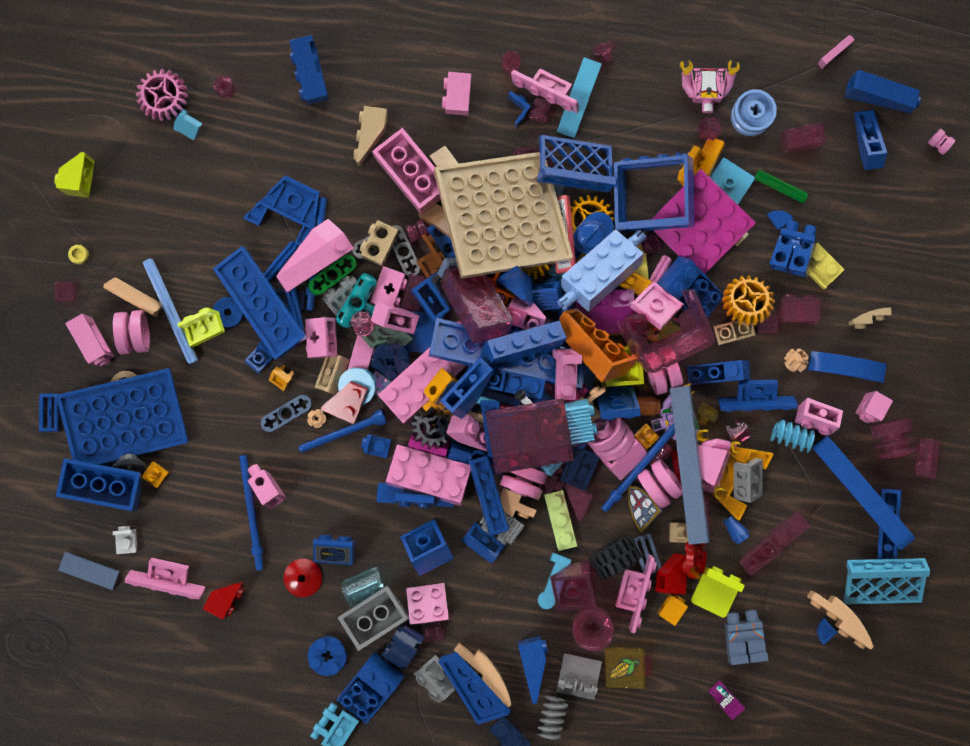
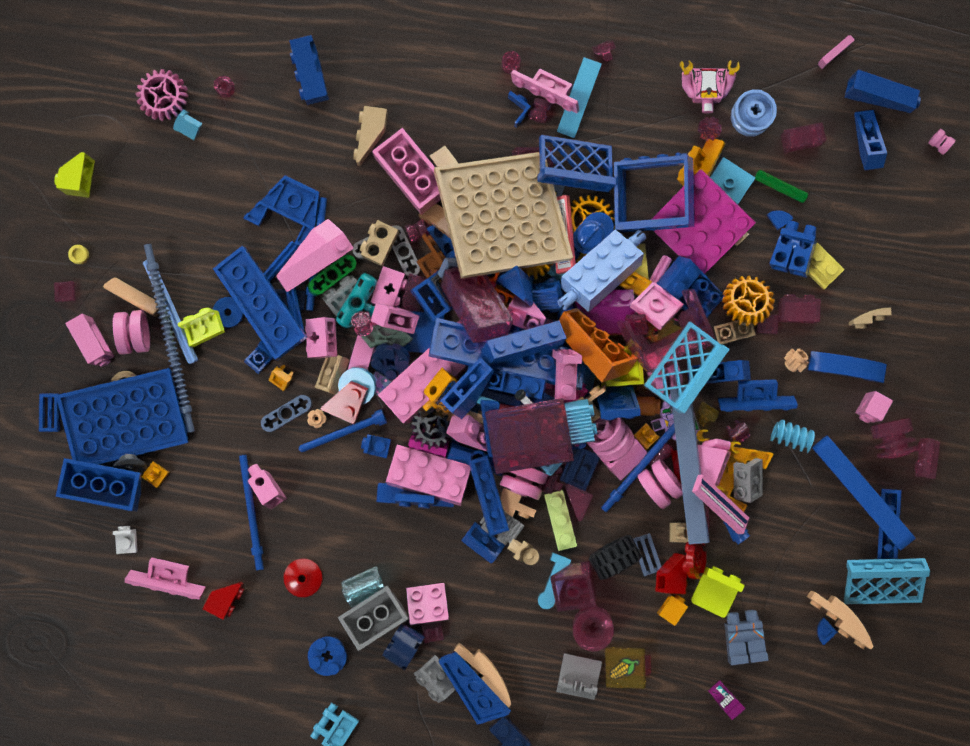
(89, 570): sand blue tile -> none
(153, 267): none -> sand blue hose
(334, 550): slope -> none
(370, 688): blue slope -> none
(426, 547): blue slope -> none
(458, 93): bright pink brick -> none
(524, 552): none -> tan hips
(533, 660): blue slope -> none
(553, 718): light grey piece -> none
(633, 591): bright pink bracket -> none
(642, 507): shield -> none
(651, 245): clear pink tile -> none
(697, 380): none -> medium azure fence
(720, 504): none -> bright pink tile
(774, 542): clear pink slope -> none
(818, 416): bright pink brick -> none

